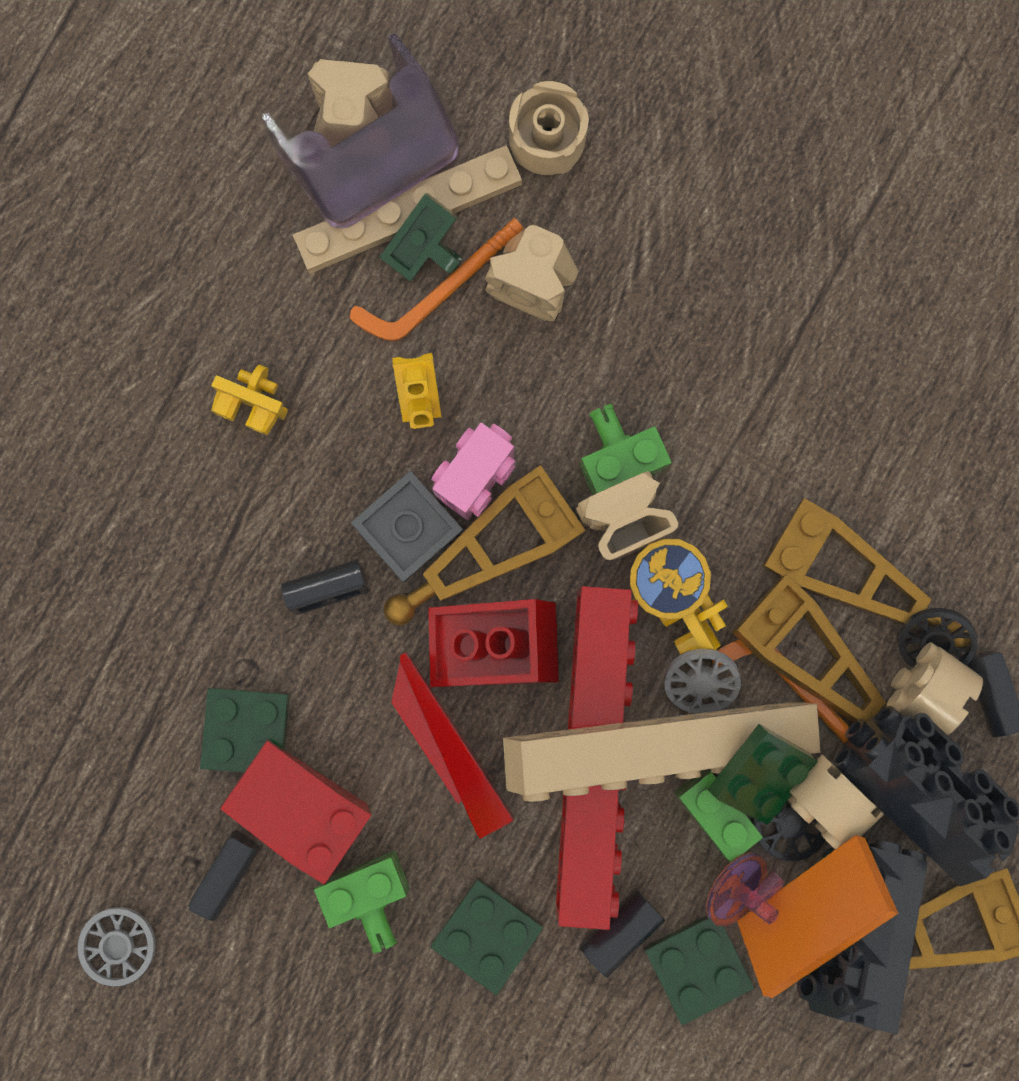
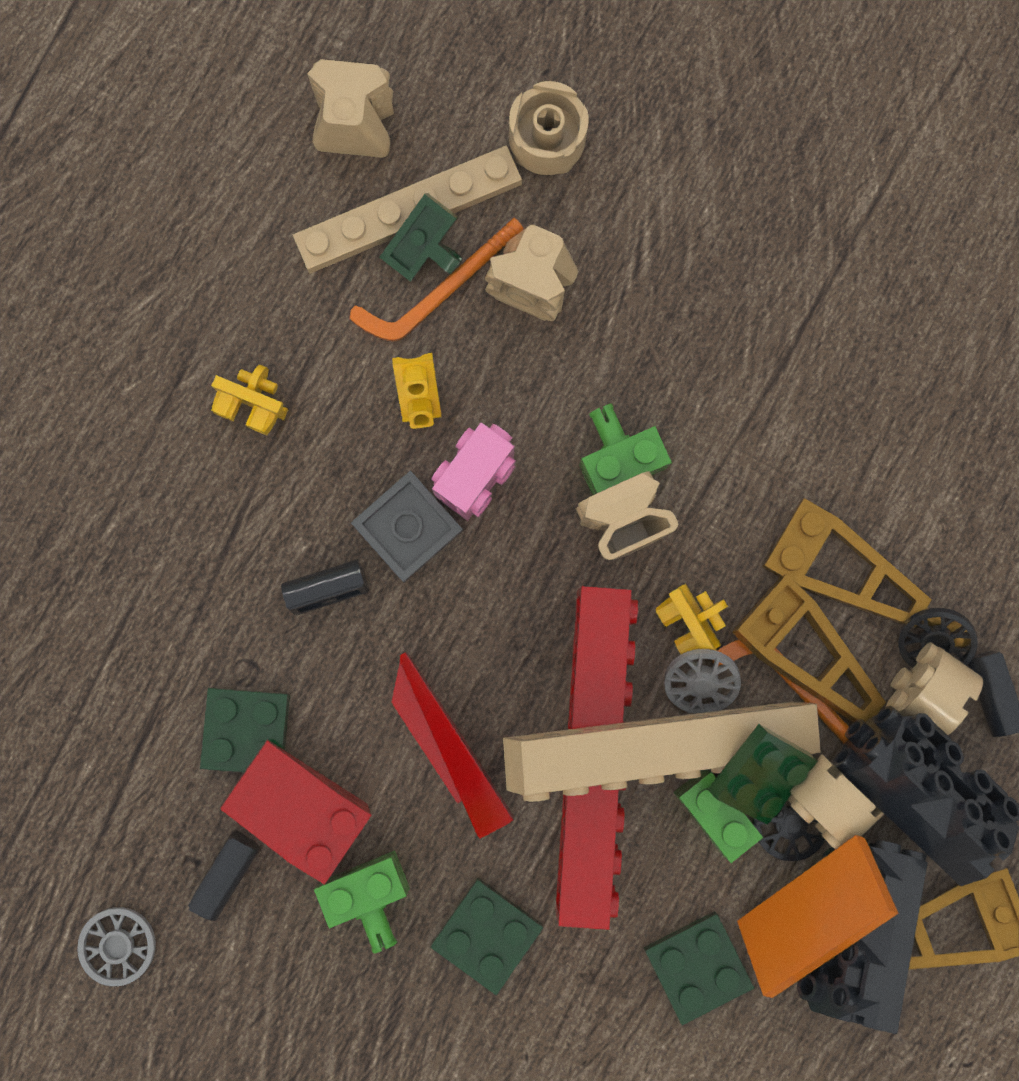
(378, 159): clear purple windscreen -> none
(493, 644): red slope -> none
(544, 509): pearl gold plate -> none
(632, 927): black brick -> none
(670, 578): shield -> none
(743, 888): clear pink shield -> none

